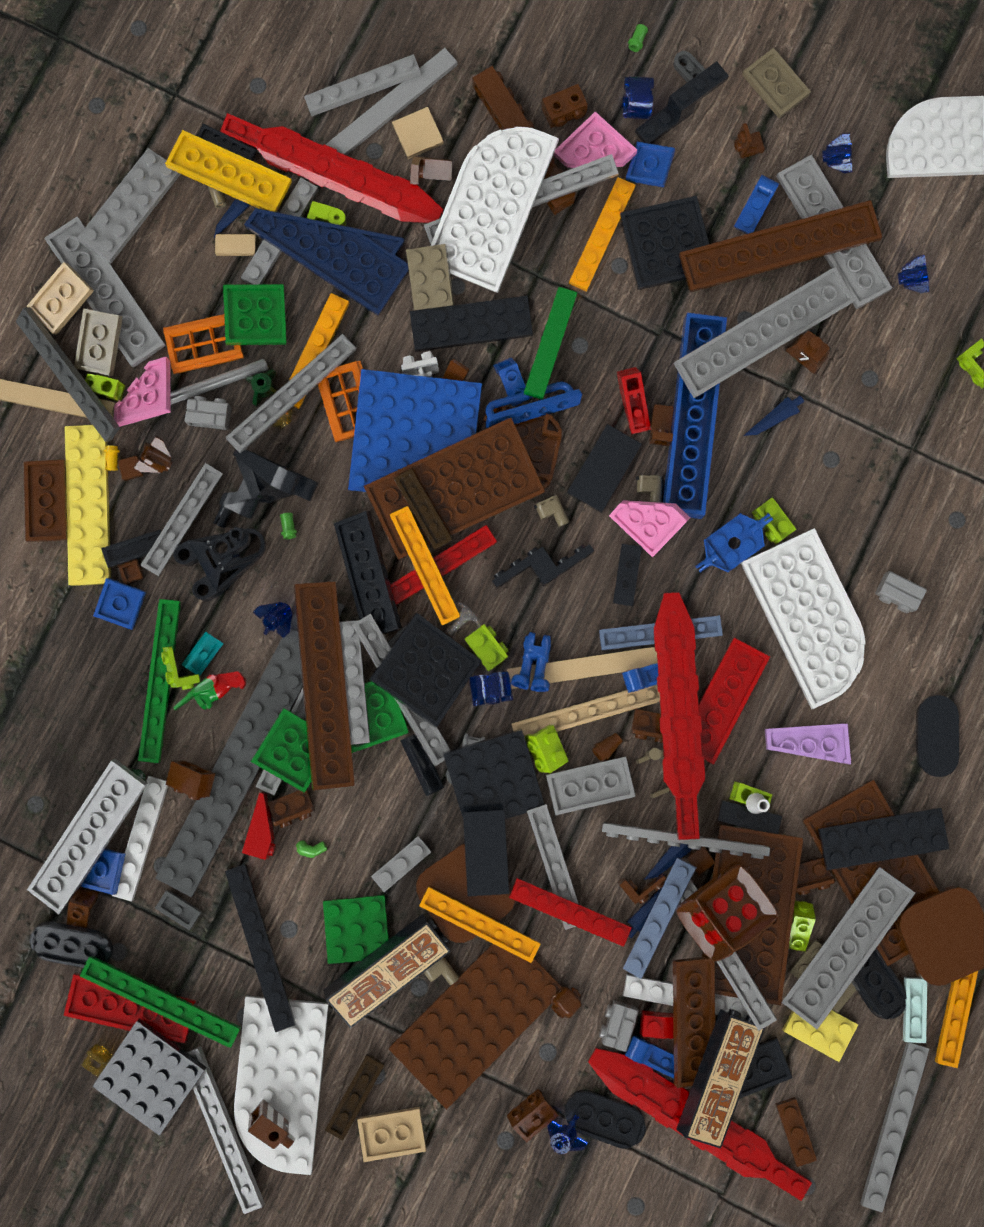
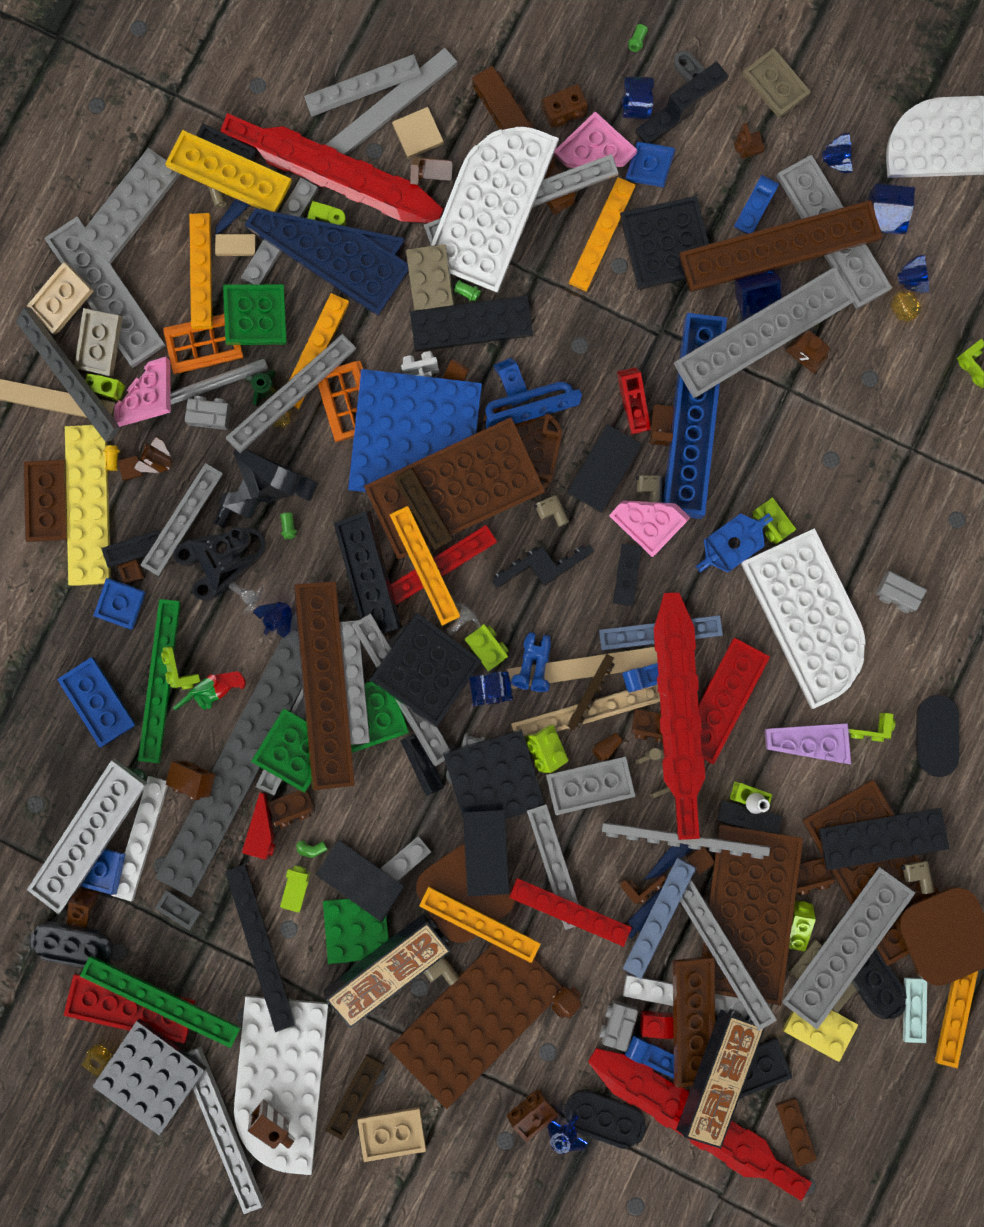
(96, 702): none -> blue plate
(201, 271): none -> light orange plate
(202, 653): teal plate -> none
(248, 596): none -> clear plant
(295, 888): none -> lime bracket
(360, 880): none -> black tile
(467, 291): none -> bright green pin
(550, 343): green tile -> none
(595, 685): none -> dark brown plate
(727, 913): reddish brown piece -> none
(757, 292): none -> clear blue slope
(780, 413): dark blue bar -> none
(885, 728): none -> lime bracket
(892, 207): none -> clear blue slope
(894, 1126): light grey plate -> none
(905, 306): none -> clear yellow head
(919, 871): none -> dark tan piece

